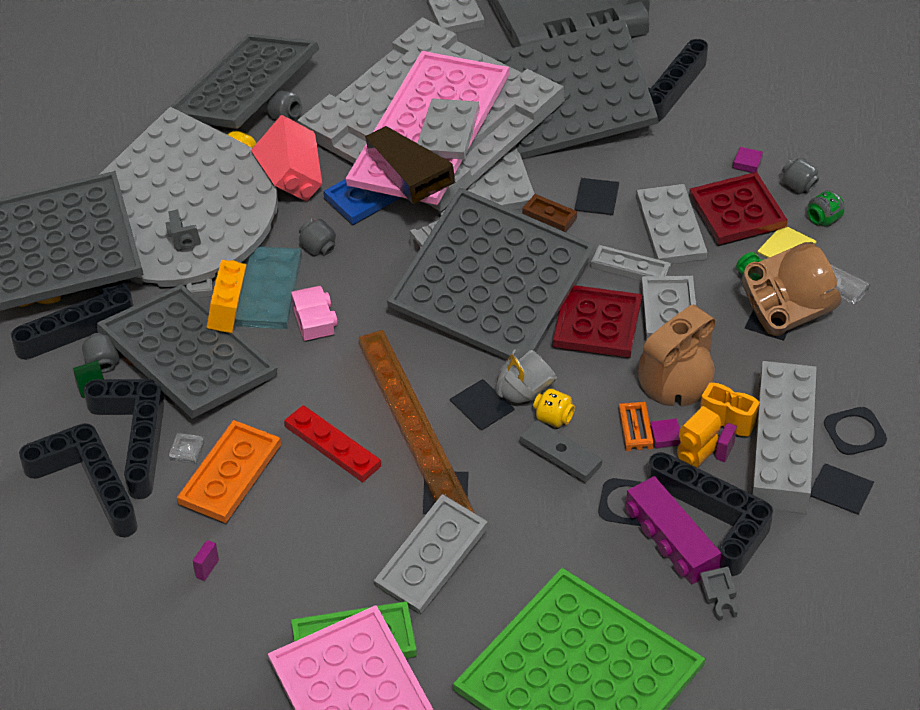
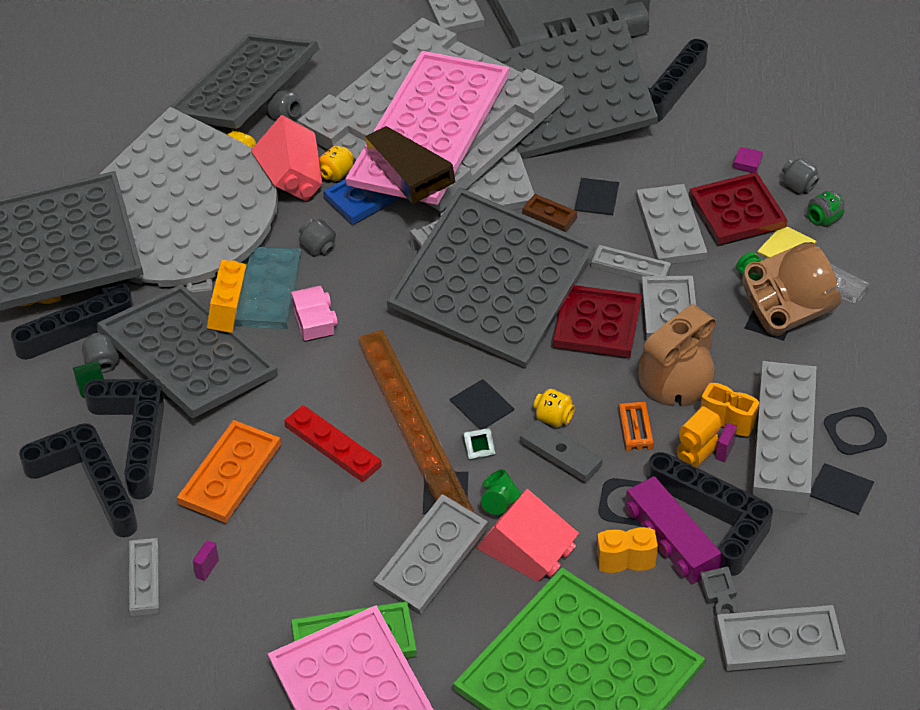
(144, 577): none -> light grey tile
(183, 236): dark grey bracket -> none
(186, 448): clear plate -> none
(336, 163): none -> yellow head
(449, 127): light grey plate -> none
(478, 443): none -> slope
(499, 492): none -> green piece
(524, 378): light grey helmet -> none
(530, 538): none -> coral slope
(625, 550): none -> light orange brick
(665, 433): magenta tile -> none
(780, 637): none -> light grey plate

